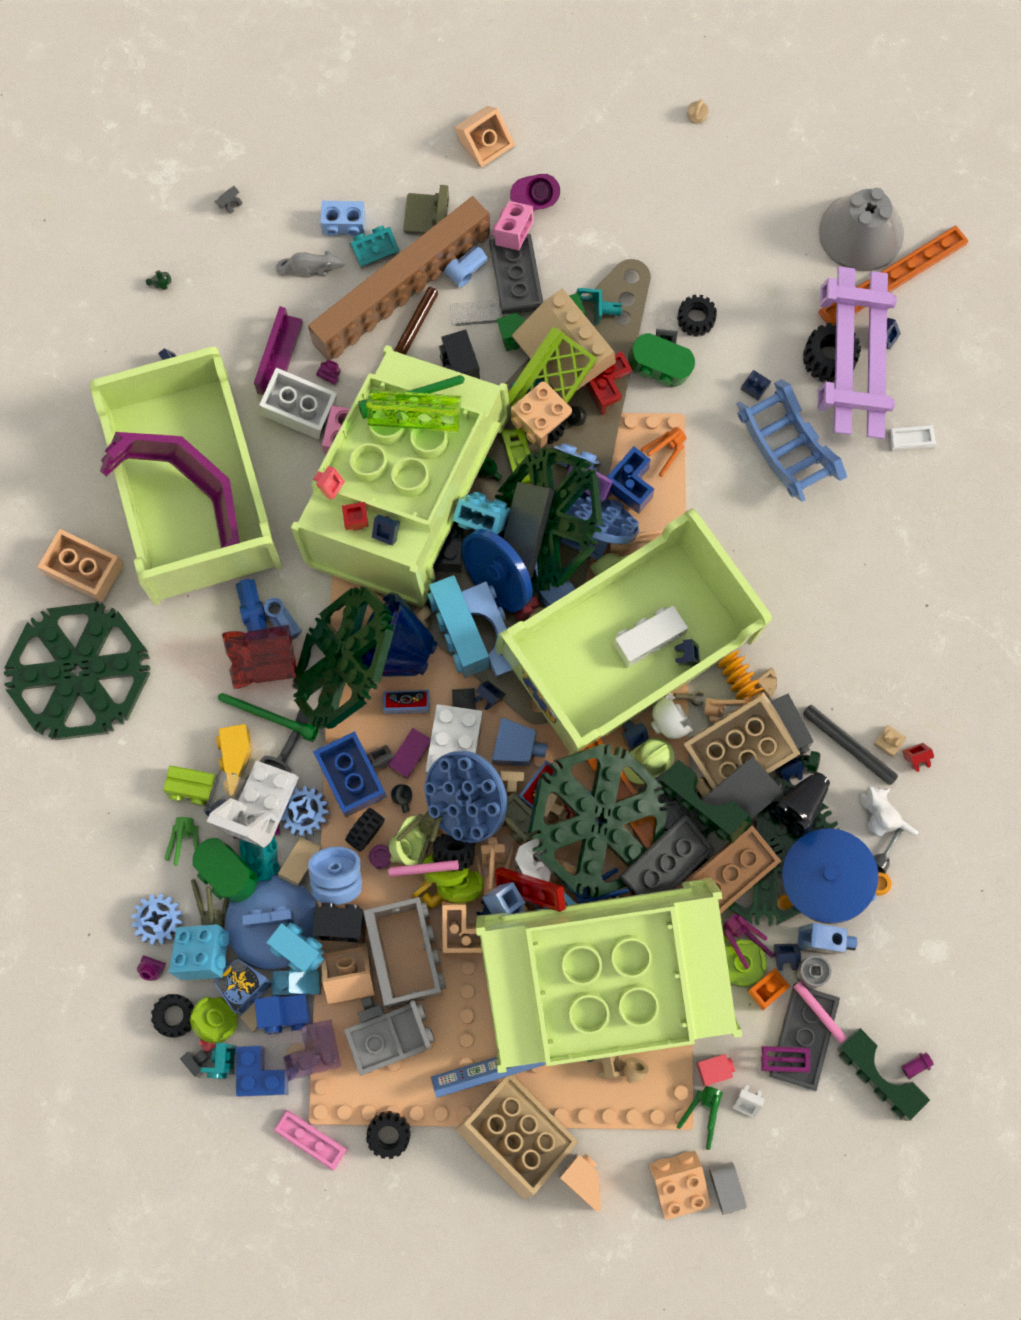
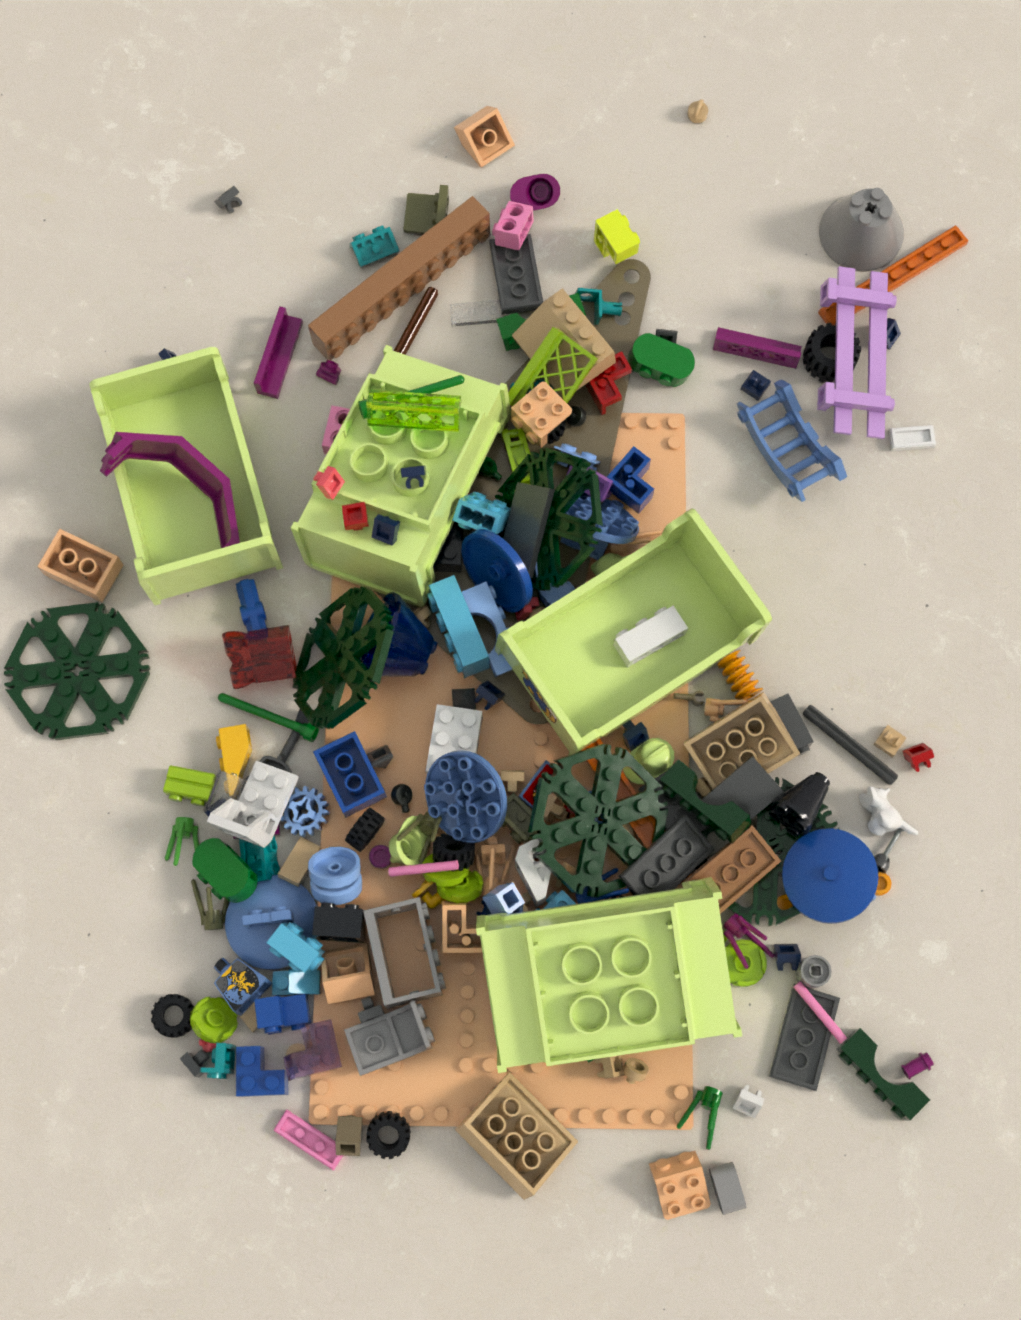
(150, 968): magenta plate -> none
(154, 909): light blue gear -> none
(160, 280): dark green piece -> none
(199, 952): medium azure brick -> none
(281, 618): medium blue piece -> none
(297, 403): white brick -> none
(306, 264): light grey animal -> none
(343, 212): light blue brick -> none
(349, 1135): none -> dark tan brick
(406, 702): slope -> none
(410, 753): magenta tile -> none
(414, 473): none -> dark blue tile
(458, 354): black brick -> none
(461, 270): light blue piece -> none
(474, 1075): medium blue tile -> none
(516, 745): medium blue torso -> none
(533, 889): red tile -> none
(583, 1179): light nougat slope -> none
(615, 237): none -> neon yellow brick
(670, 718): white cylinder -> none
(672, 440): orange plant -> none
(691, 653): dark blue tile -> none
(692, 326): black tyre -> none
(715, 1069): coral brick -> none
(757, 348): none -> magenta fence
(764, 1058): magenta tile -> none
(768, 682): tan tile -> none
(768, 989): orange slope -> none
(791, 767): dark blue tile -> none
(813, 764): dark green tile -> none
(825, 939): medium blue torso -> none

